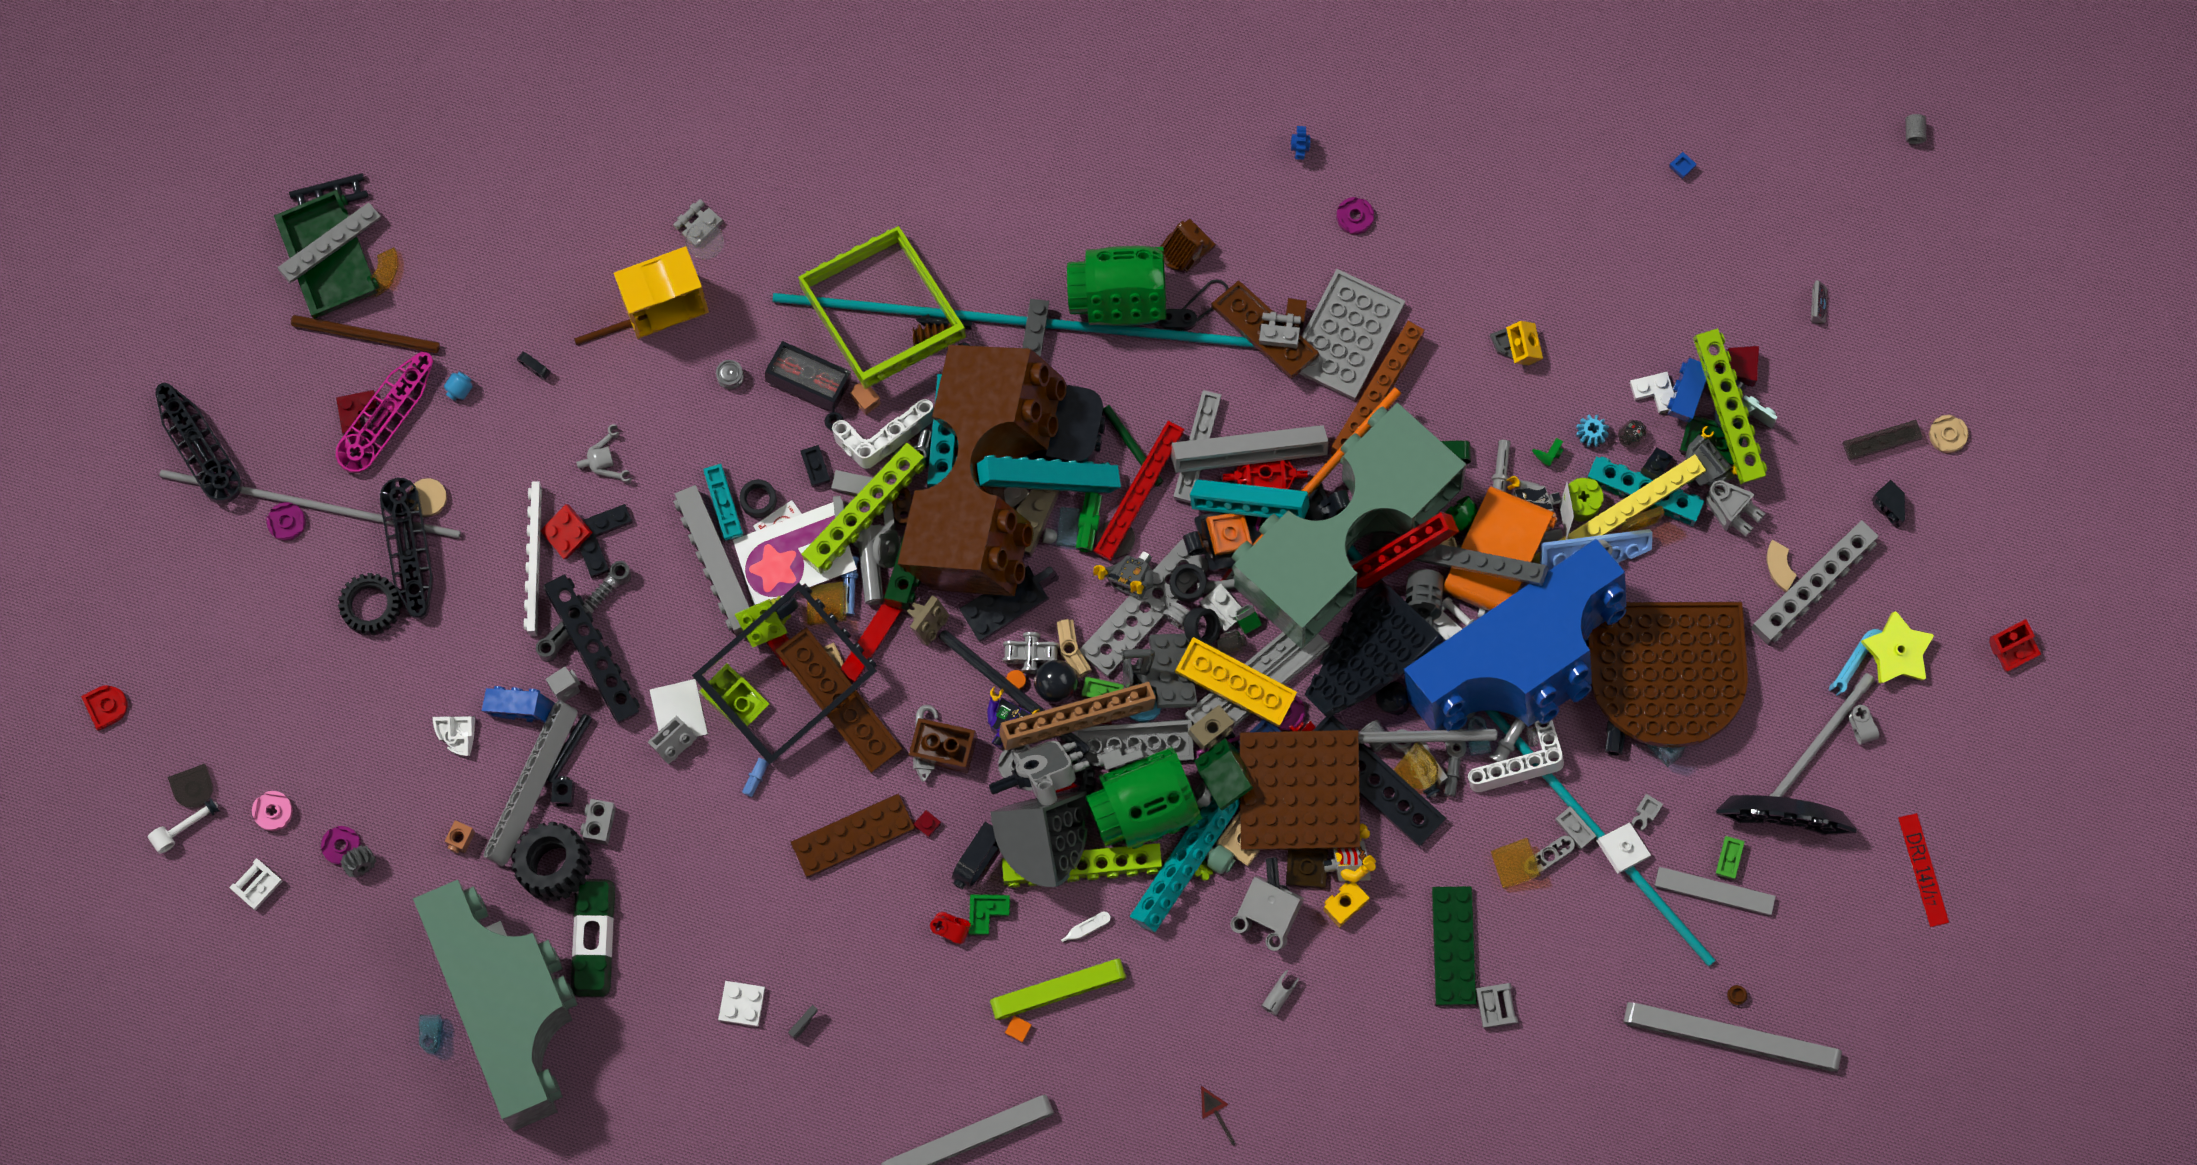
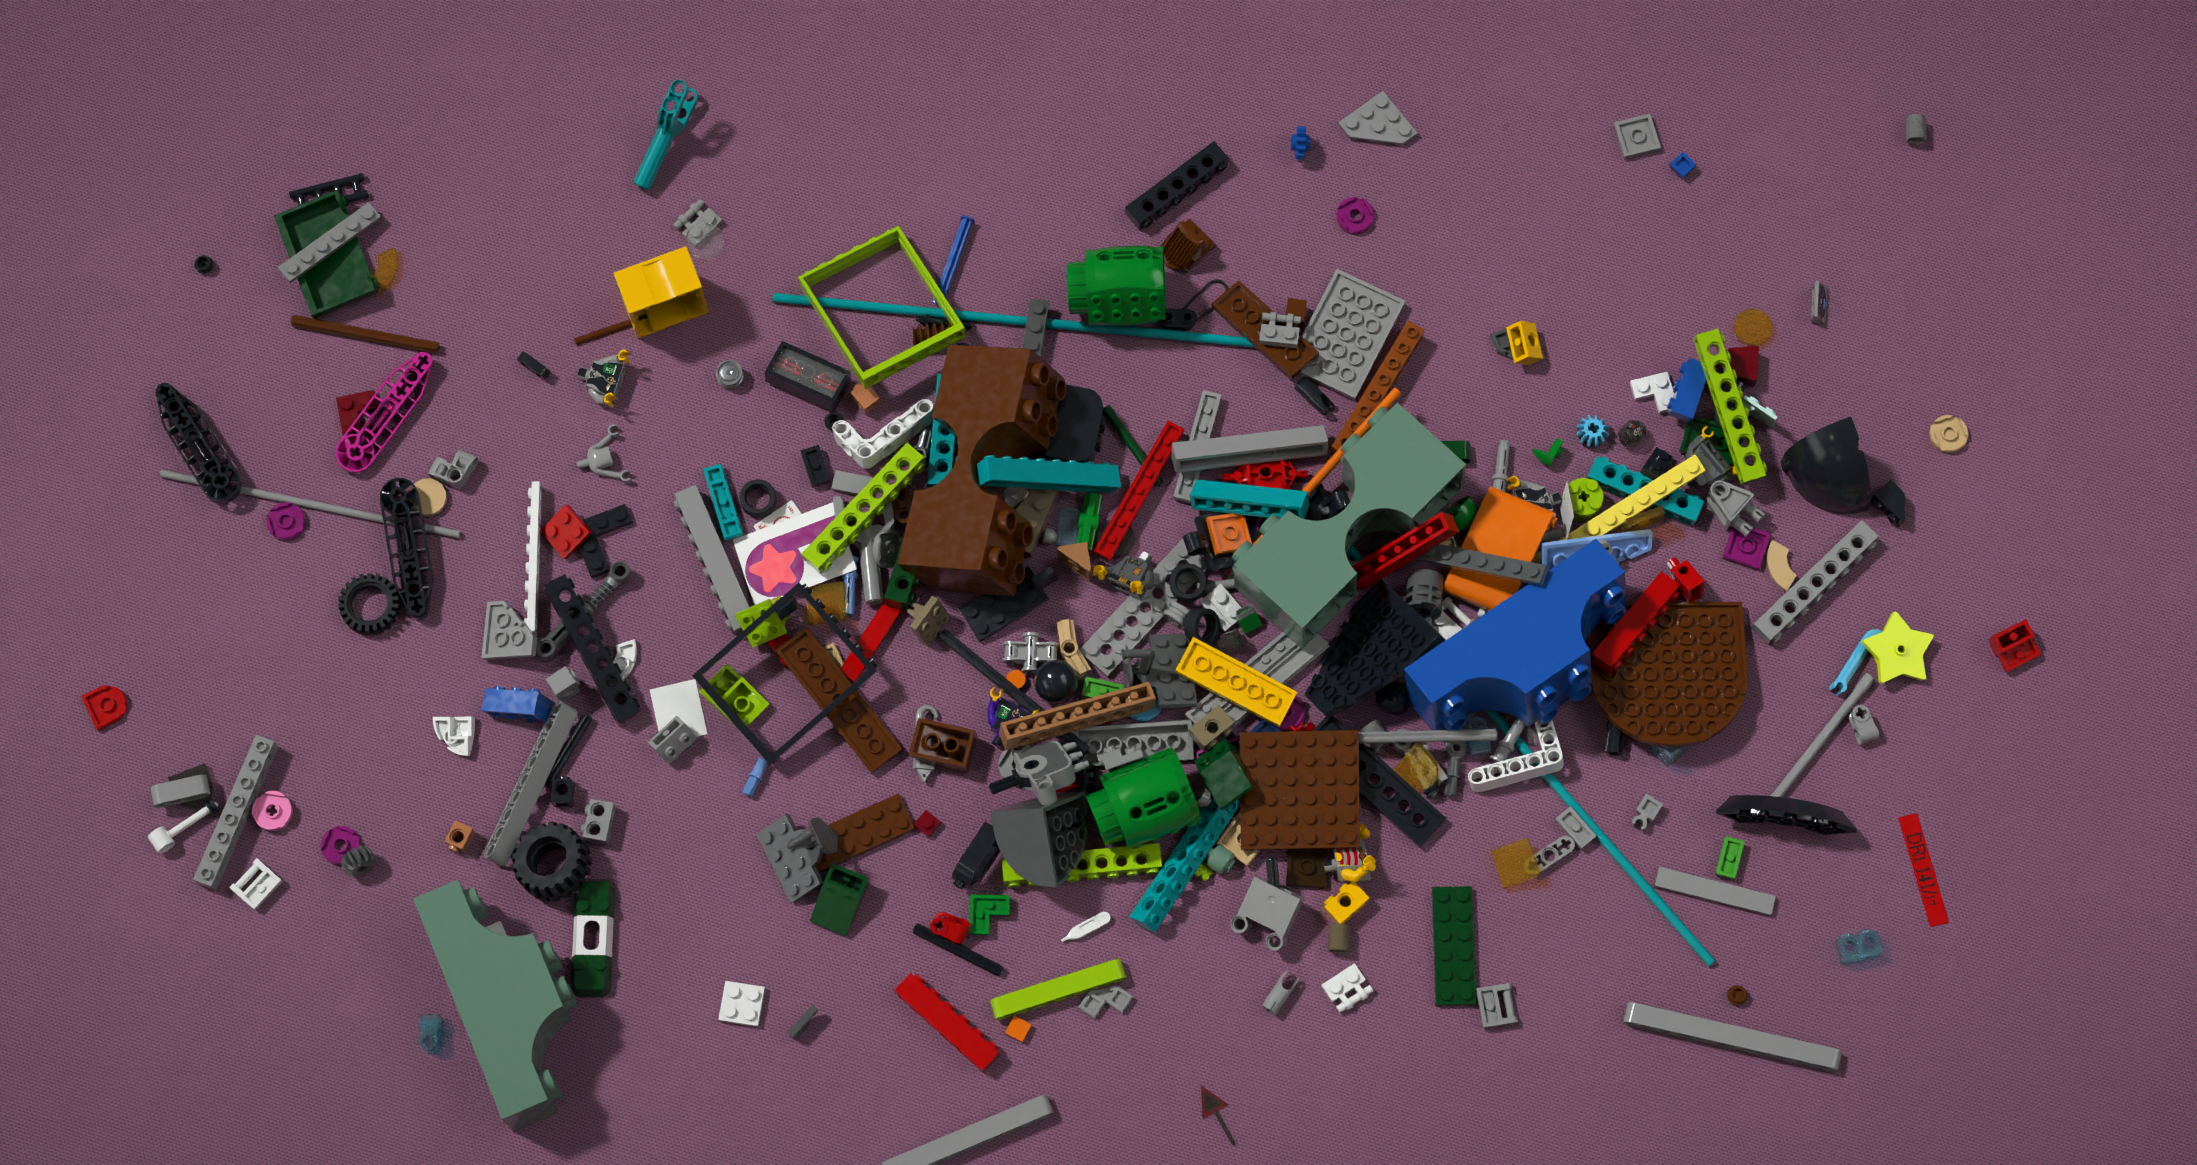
(180, 791): none -> light grey beam
(203, 259): none -> black plate
(235, 813): none -> light grey brick
(458, 386): dark azure head -> none
(462, 464): none -> light grey piece
(506, 634): none -> light grey plate
(605, 378): none -> torso
(625, 658): none -> white tile
(668, 127): none -> teal piece
(792, 854): none -> dark grey plate
(839, 899): none -> dark green slope
(947, 1022): none -> red brick
(955, 254): none -> blue axle
(958, 950): none -> black axle
(1076, 558): none -> medium nougat slope
(1113, 996): none -> light grey tile
(1211, 154): none -> black brick
(1314, 396): none -> black piece
(1339, 938): none -> dark tan piece
(1342, 984): none -> white plate
(1378, 123): none -> light grey plate
(1623, 848): white plate -> none
(1635, 623): none -> red brick
(1637, 136): none -> light grey tile
(1690, 581): none -> red torso
(1747, 550): none -> magenta tile
(1753, 327): none -> clear yellow tile
(1830, 469): none -> black brick
(1860, 952): none -> clear light blue brick
(1882, 440): clear smoke plate -> none

